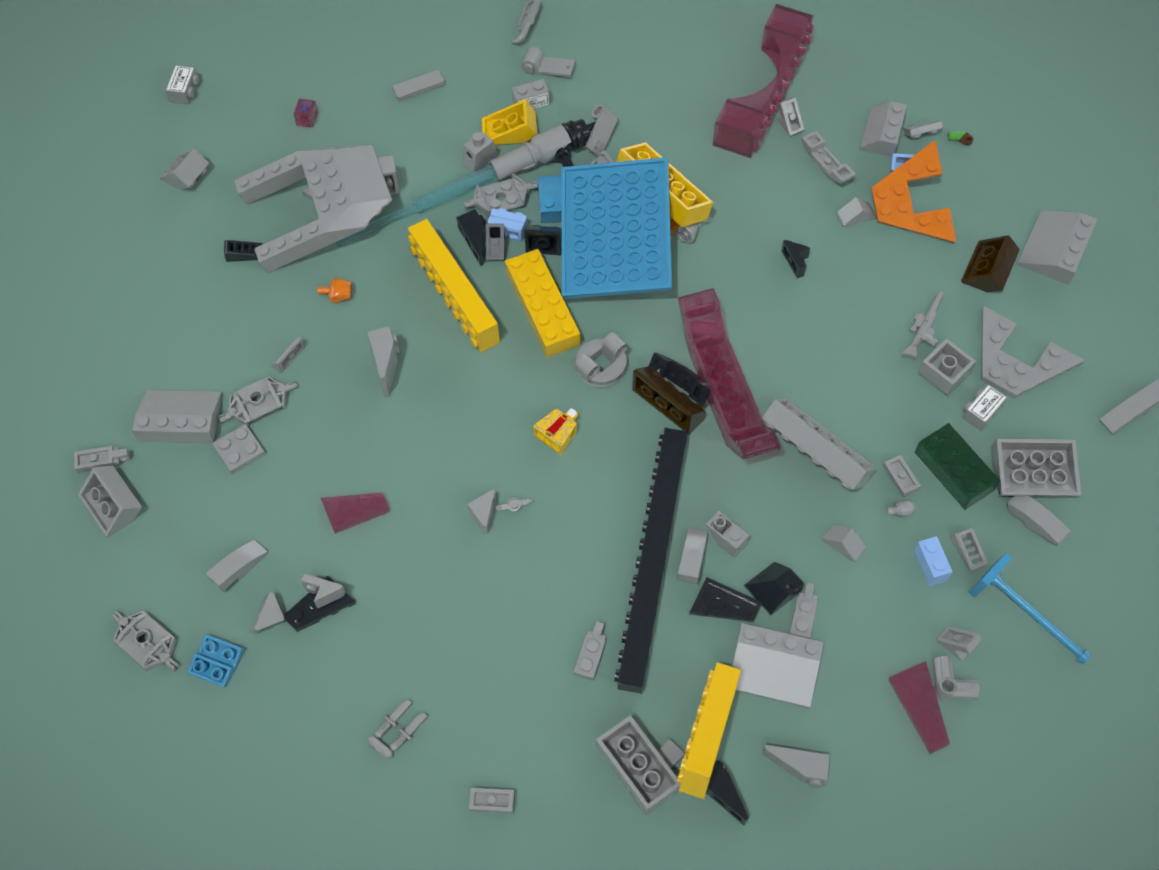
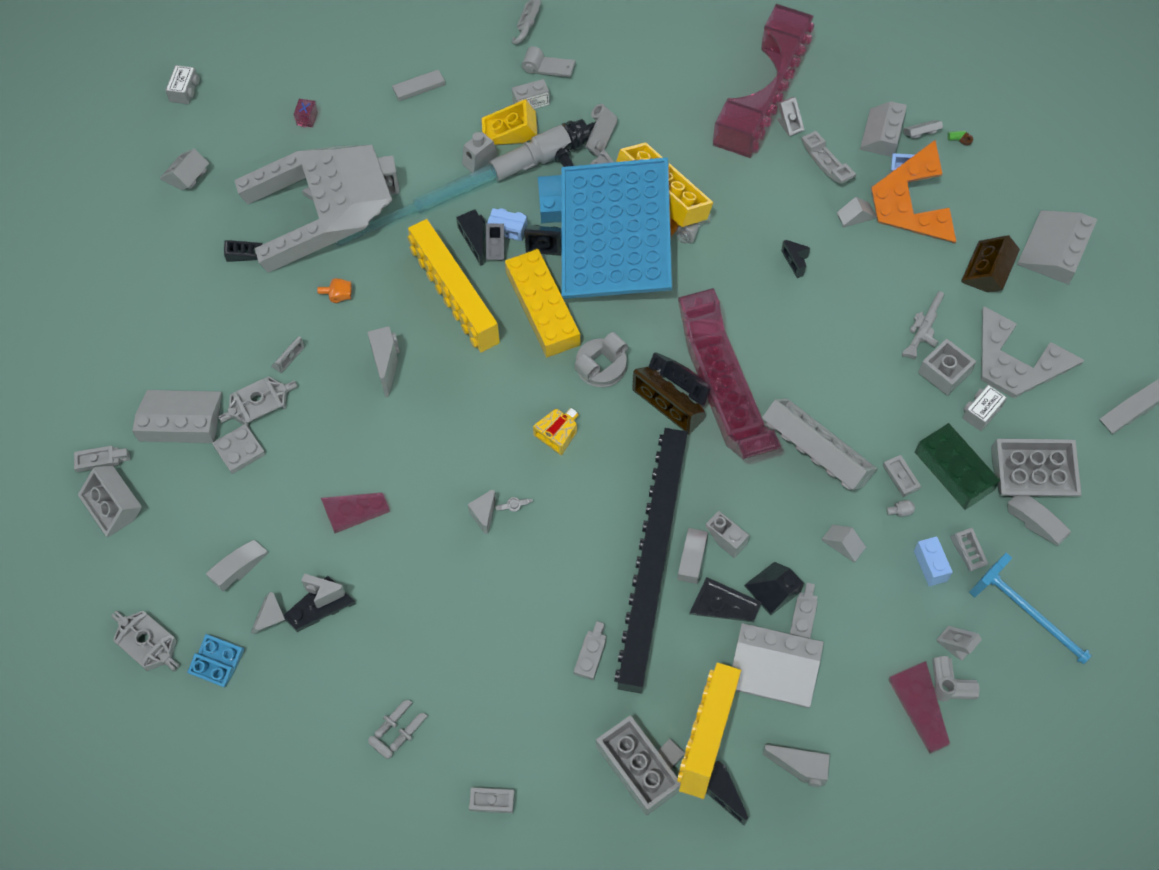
(513, 190): light grey plate -> none

